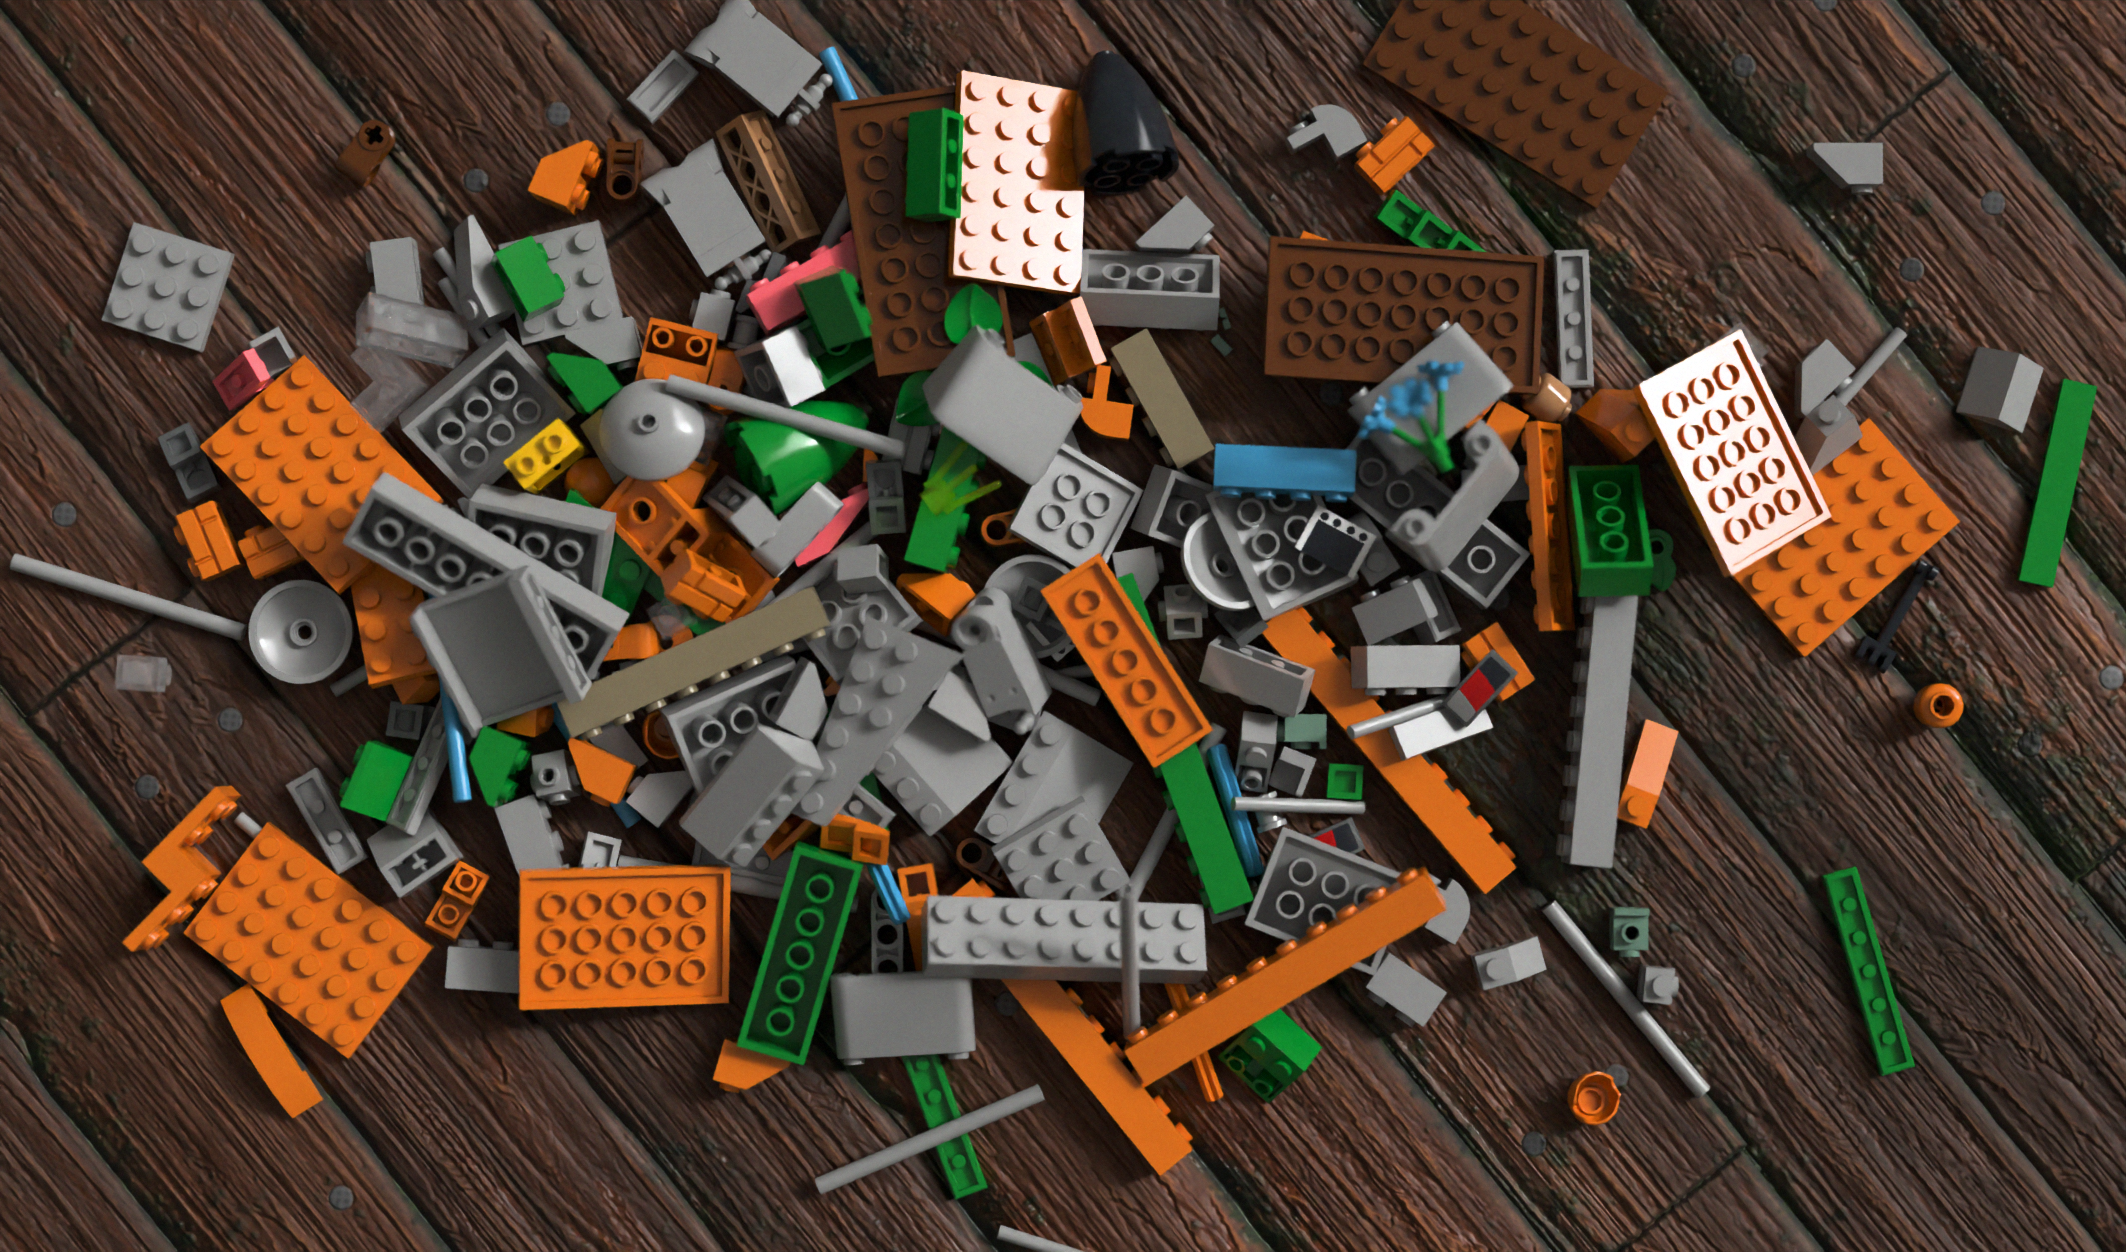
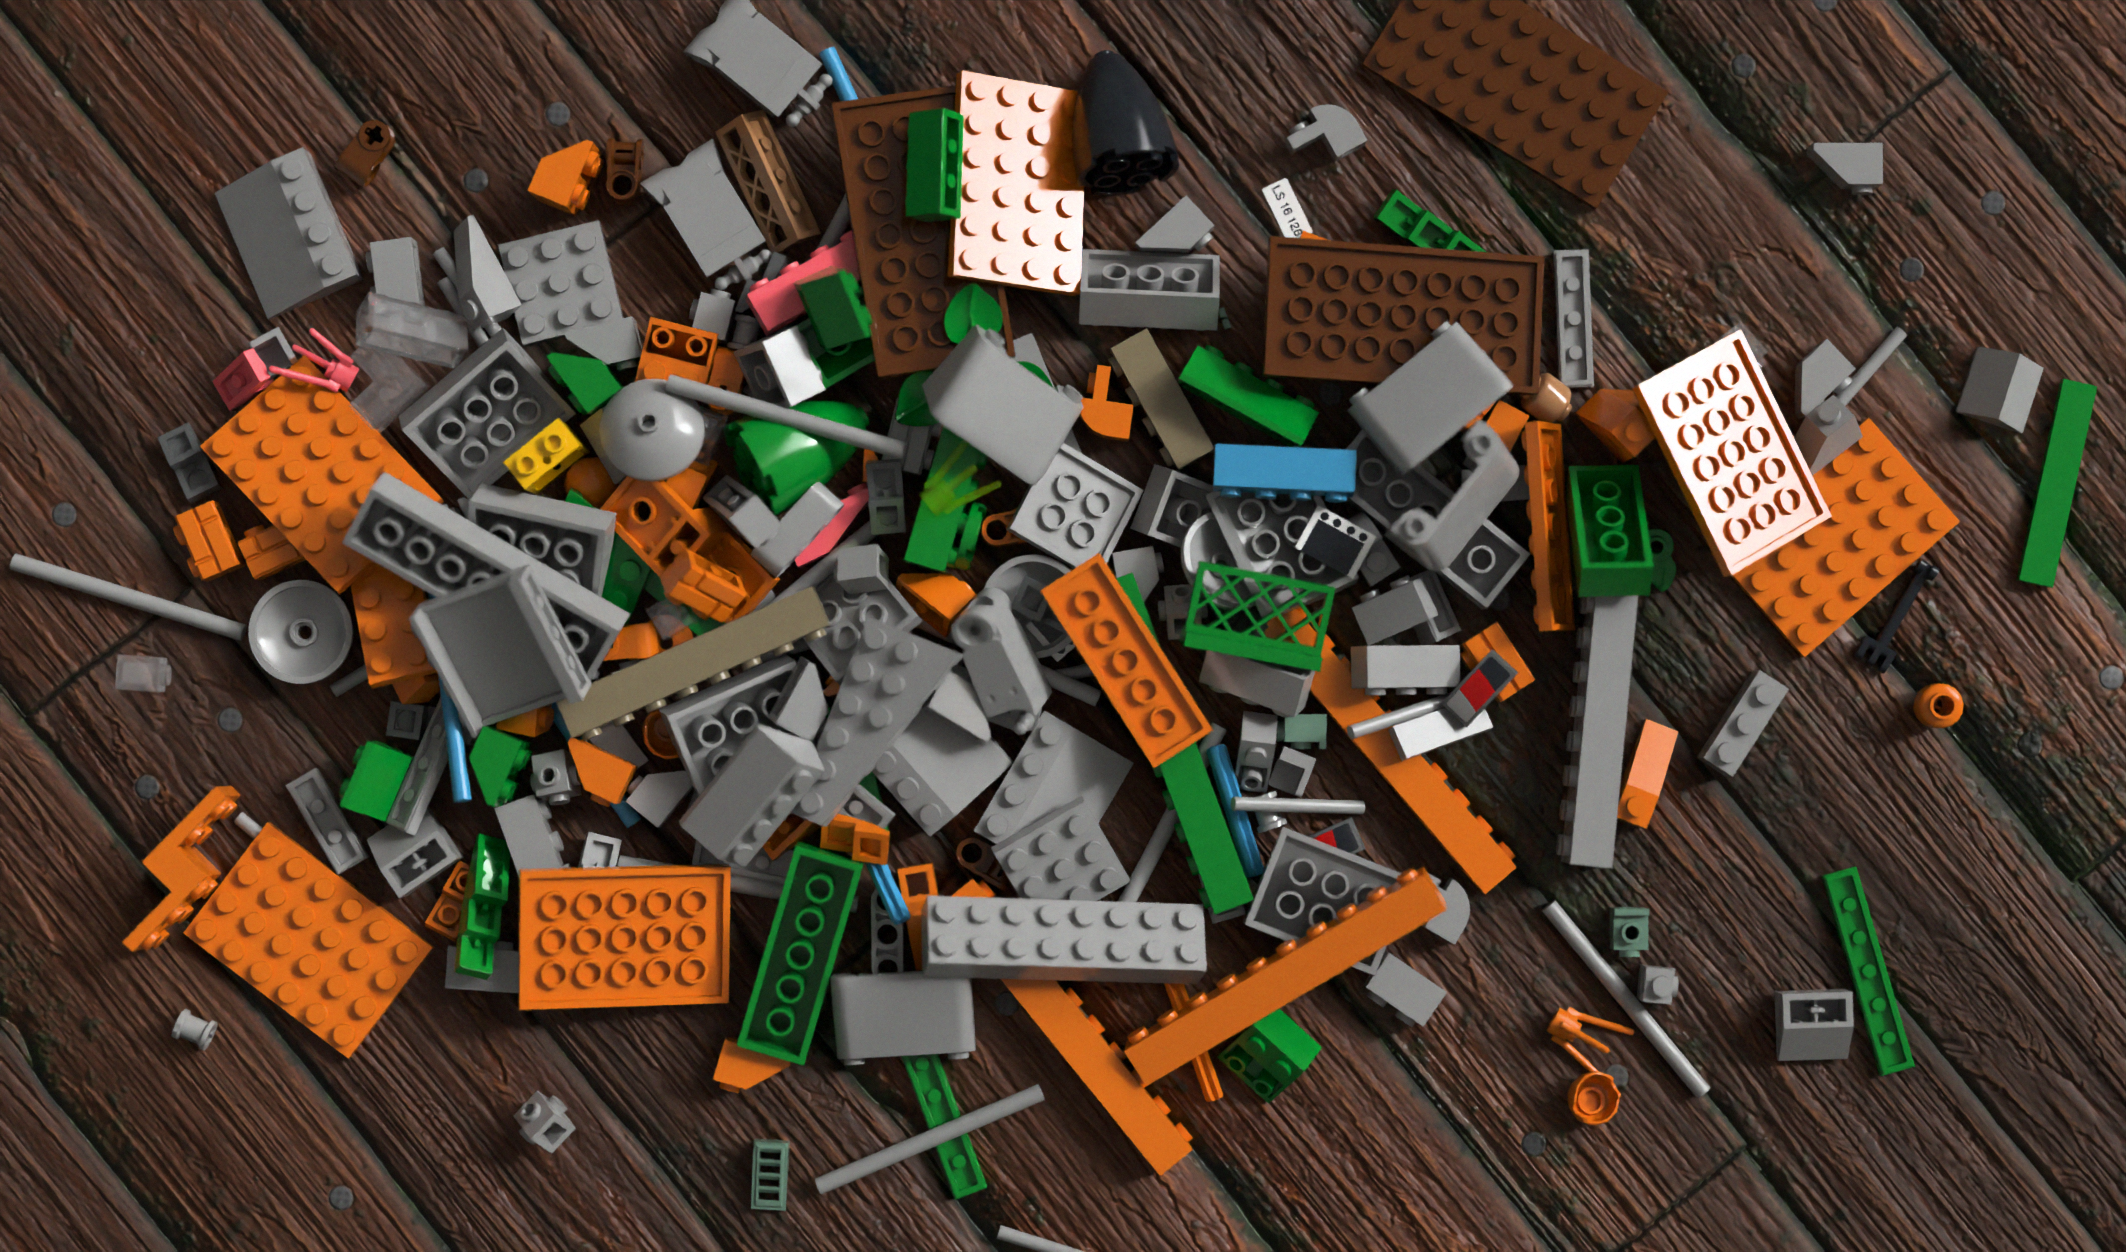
(168, 287): light grey plate -> none
(194, 1029): none -> light grey bush
(269, 1052): orange slope -> none
(288, 233): none -> light grey slope
(339, 372): none -> coral plant
(482, 906): none -> green slope
(528, 278): green brick -> none
(544, 1121): none -> light grey brick
(663, 86): light grey tile -> none
(771, 1146): none -> sand green slope
(970, 536): none -> green tile
(1067, 341): orange slope -> none
(1129, 957): light grey piece -> none
(1221, 345): sand green piece -> none
(1247, 397): none -> green slope
(1254, 646): none -> green fence
(1286, 209): none -> white sticker
(1344, 781): green plate -> none
(1393, 155): orange brick -> none
(1411, 402): dark azure plant -> none
(1508, 963): light grey slope -> none
(1565, 1026): none -> orange plant
(1742, 723): none -> light grey brick
(1813, 1024): none -> light grey slope

